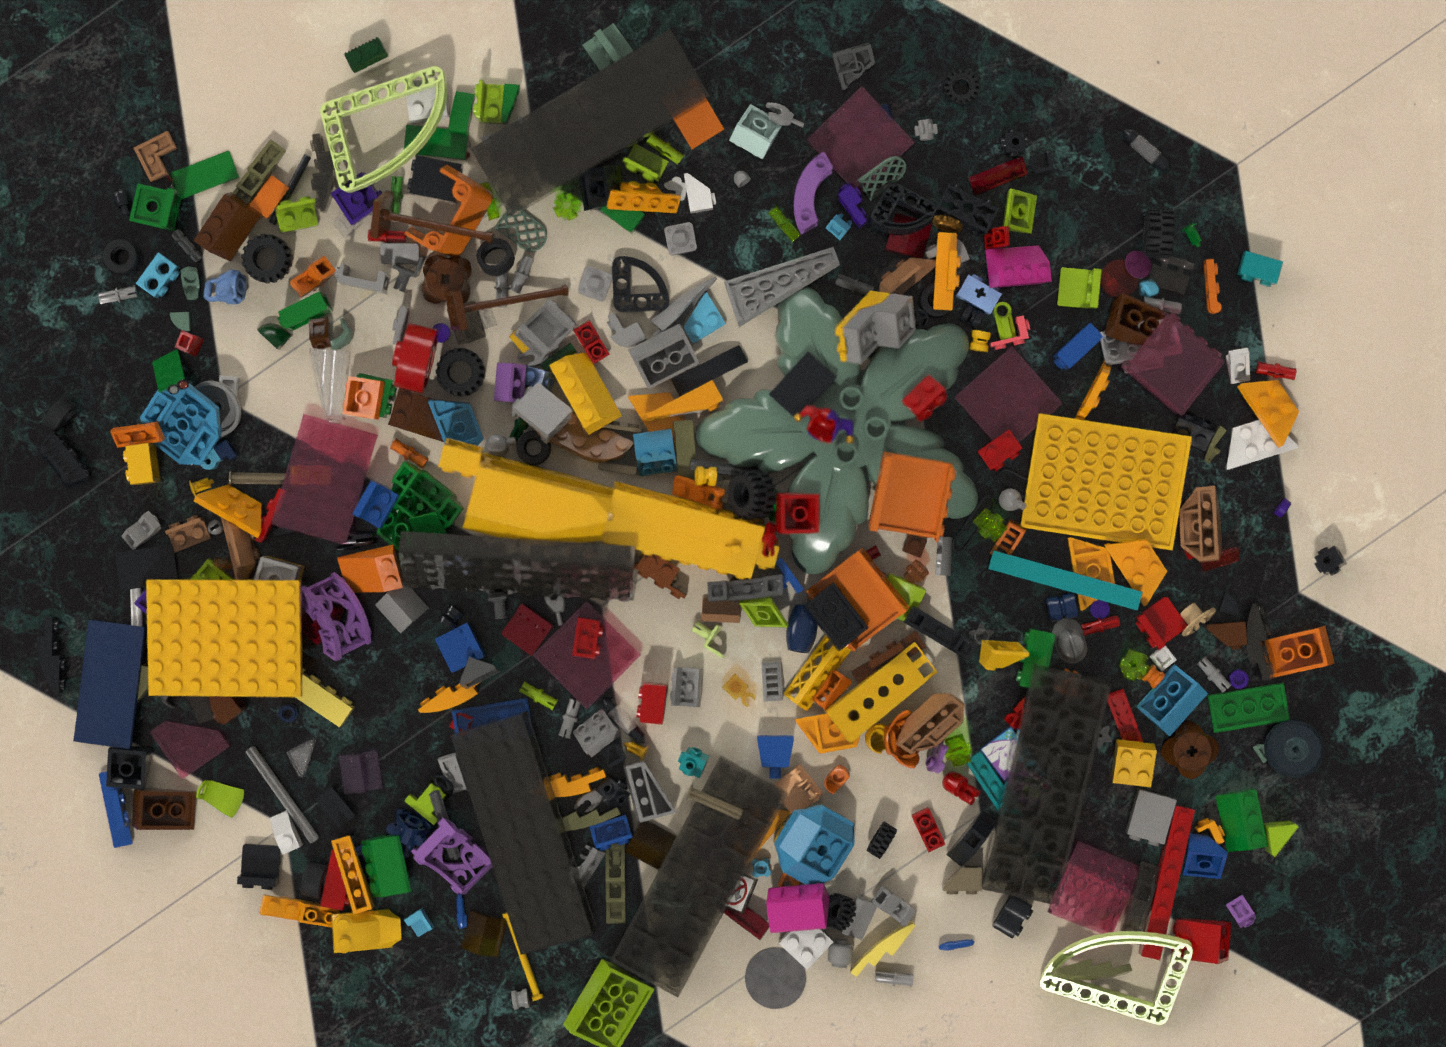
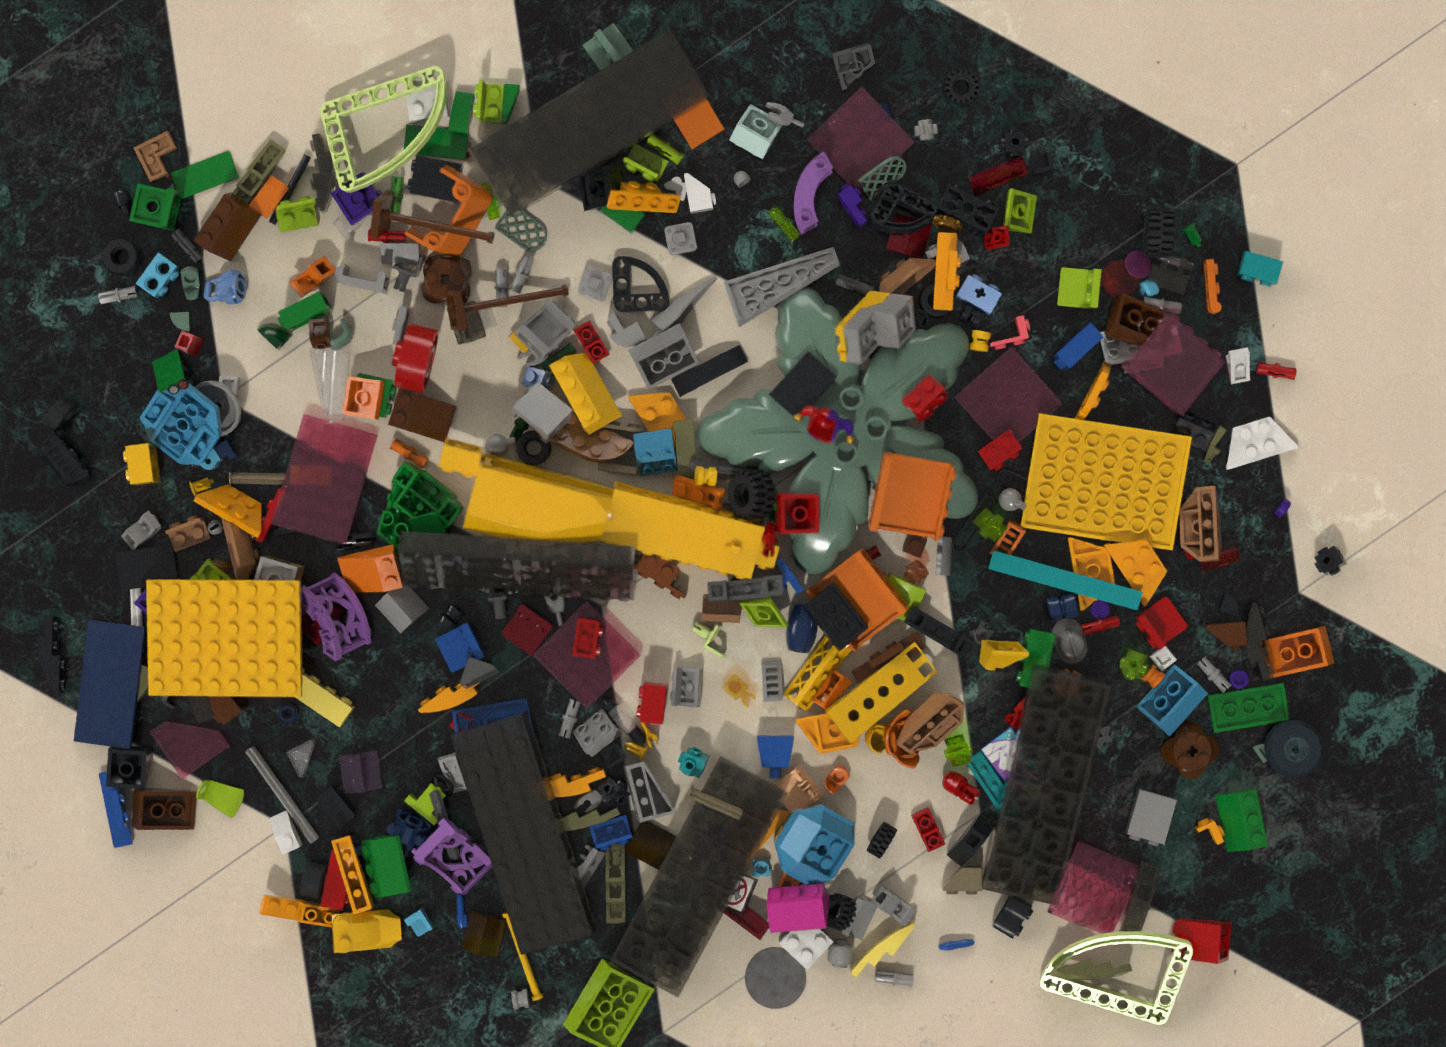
(137, 434): orange tile -> none
(250, 258): black tyre -> none
(260, 866): black bracket -> none
(366, 55): dark green brick -> none
(376, 504): blue bracket -> none
(444, 332): dark purple tile -> none
(448, 360): black tyre -> none
(456, 421): dark azure wing -> none
(498, 269): black tyre -> none
(509, 382): medium lavender brick -> none
(538, 695): lime pin -> none
(570, 213): clear neon green brick -> none
(650, 736): none -> yellow hand
(695, 401): light orange slope -> none
(703, 320): medium azure wing -> none
(838, 226): medium azure tile -> none
(934, 761): medium lavender plate -> none
(1004, 323): lime piece -> none
(1017, 266): dark pink slope -> none
(1123, 716): red plate -> none
(1133, 763): yellow brick -> none
(1146, 150): piece -> none
(1167, 879): red brick -> none
(1193, 616): tan wheel -> none
(1203, 857): blue slope -> none
(1241, 912): medium lavender bracket -> none
(1271, 407): light orange wing -> none
(1278, 834): lime slope -> none

